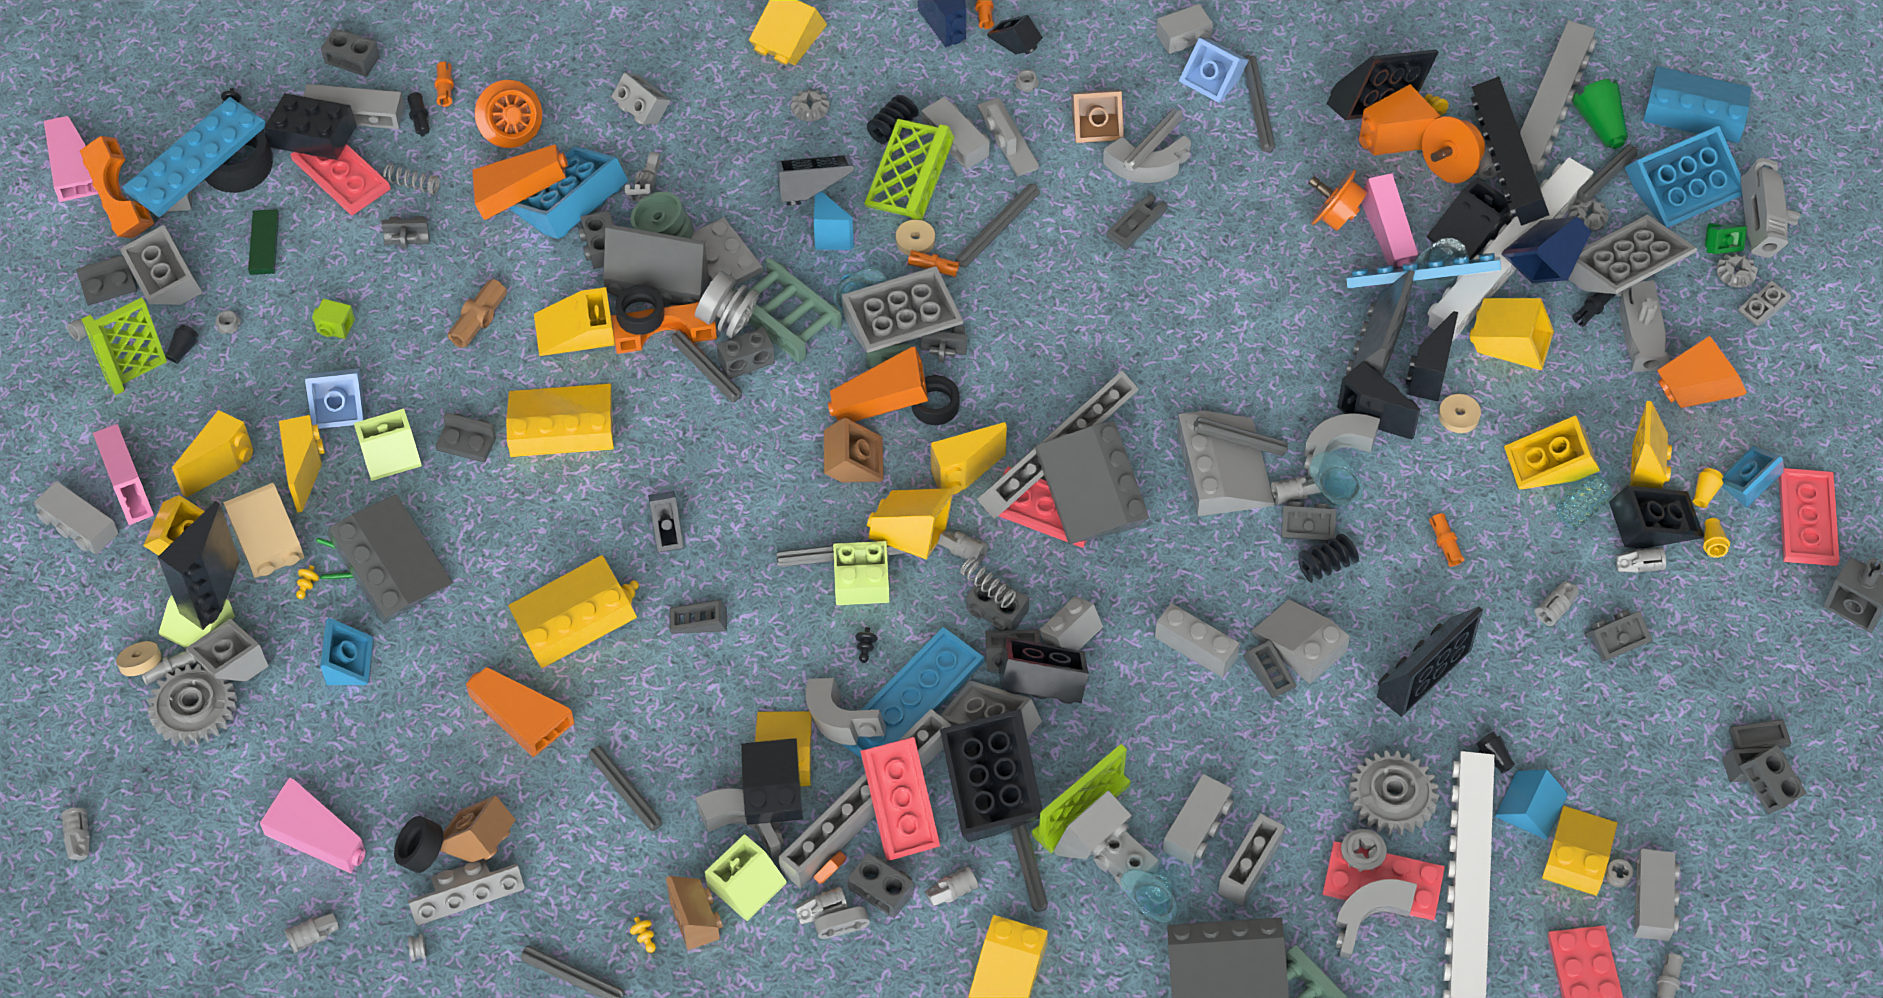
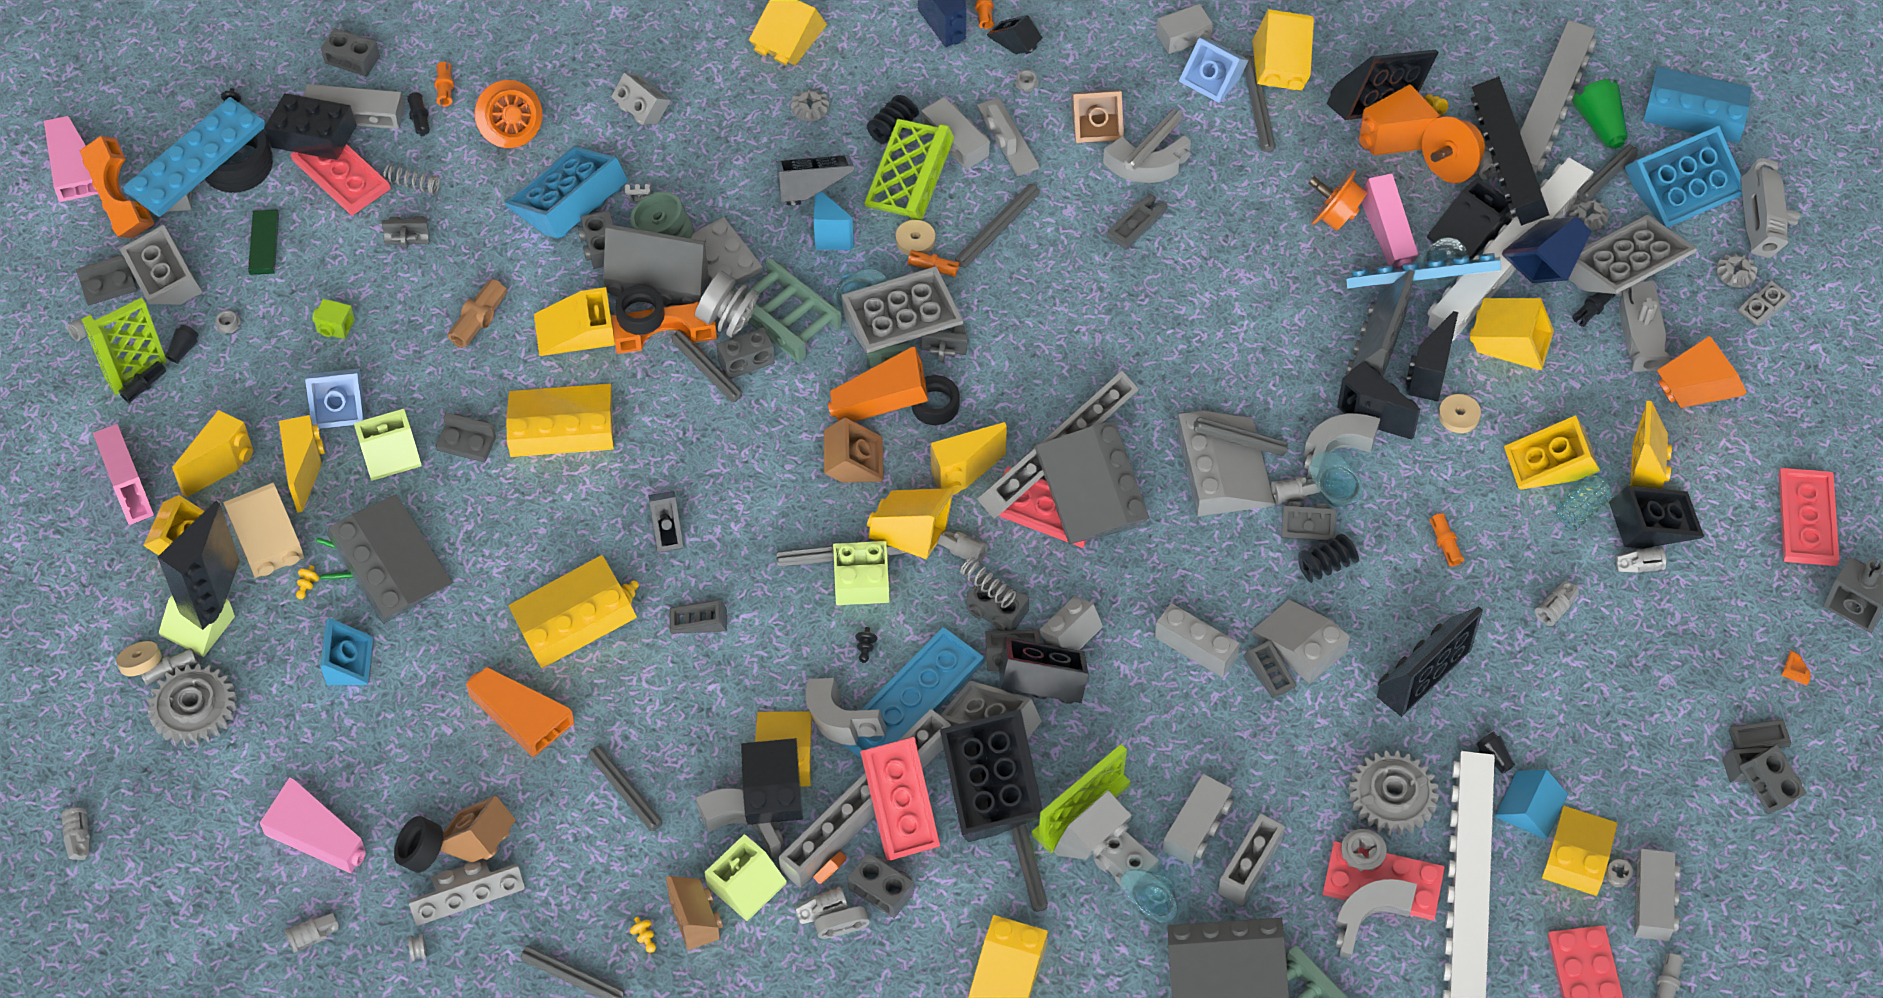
(75, 518): light grey brick -> none
(142, 382): none -> black axle
(229, 653): light grey slope -> none
(516, 178): orange slope -> none
(649, 172): light grey piece -> none
(952, 886): light grey hinge -> none
(1283, 49): none -> yellow slope
(1619, 635): dark grey bracket -> none
(1707, 486): yellow cone -> none
(1715, 539): yellow cone -> none
(1725, 238): green slope -> none
(1752, 474): dark azure slope -> none
(1796, 669): none -> orange tile

